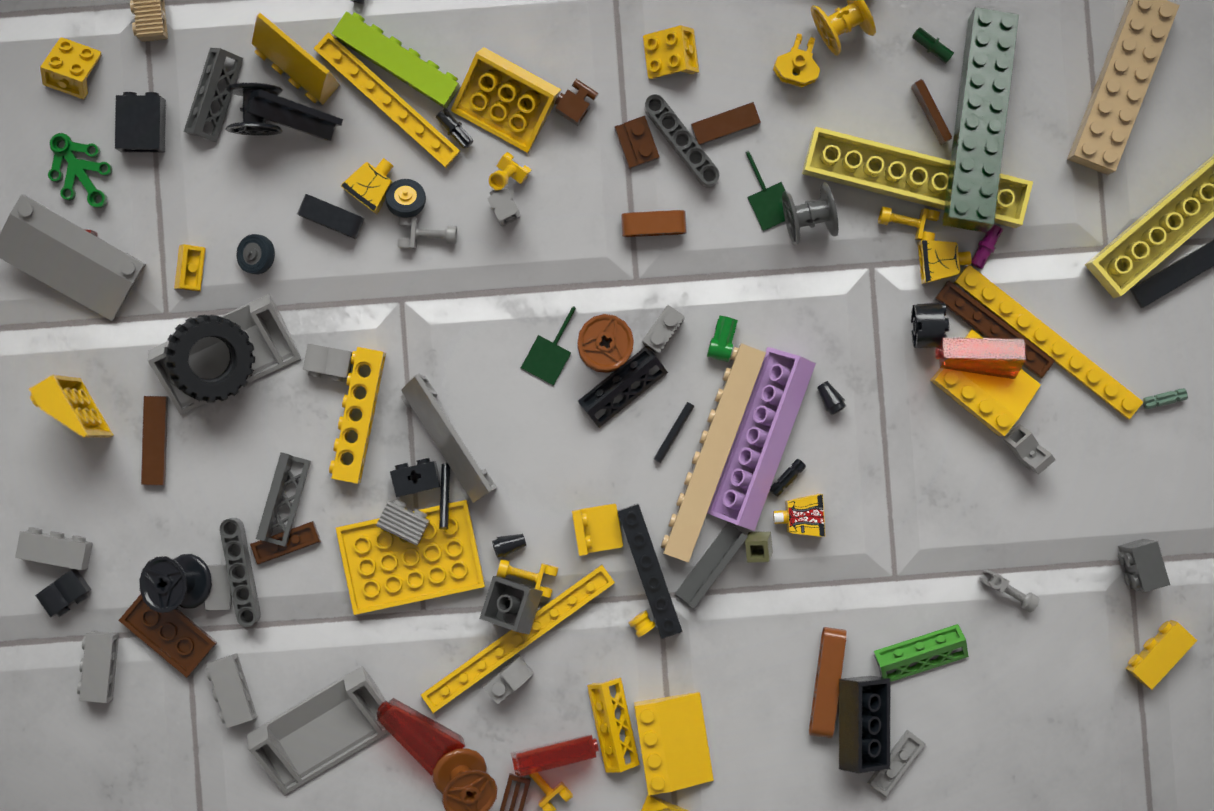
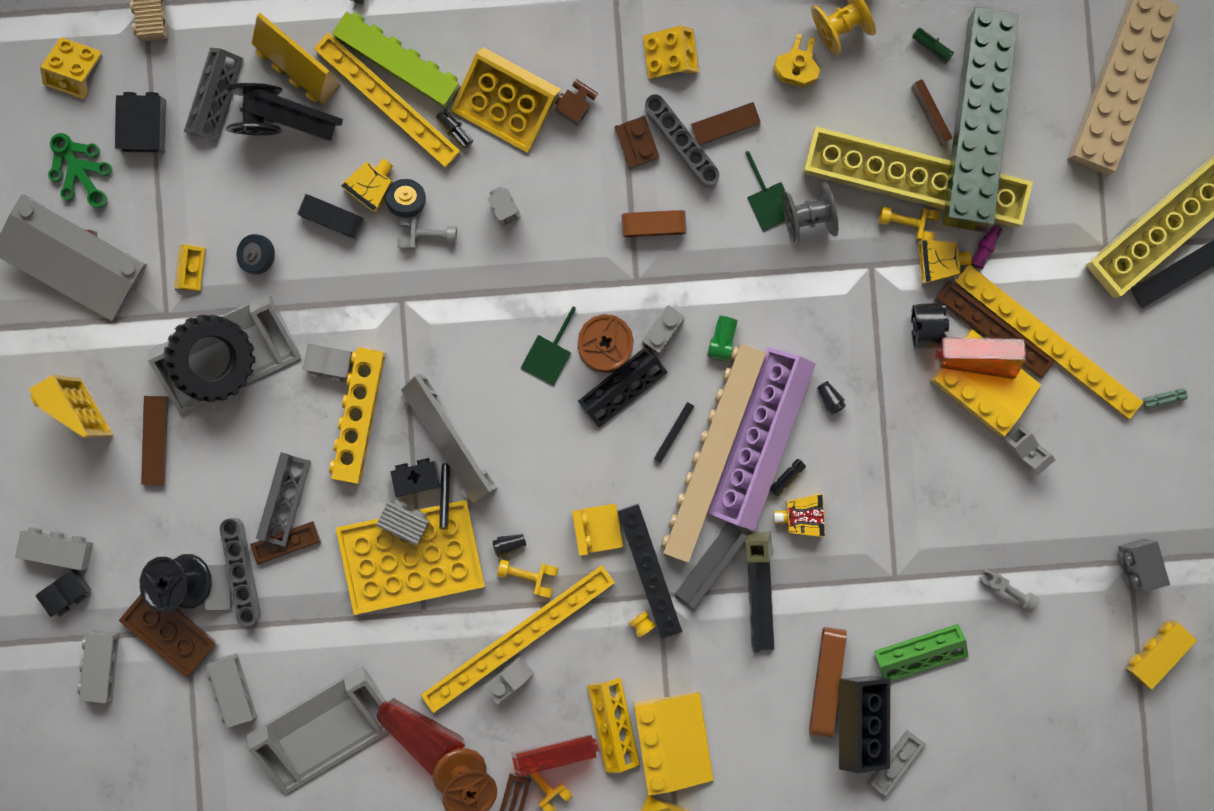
(509, 168): yellow bar -> none
(511, 605): dark grey brick -> none
(760, 606): none -> black fence

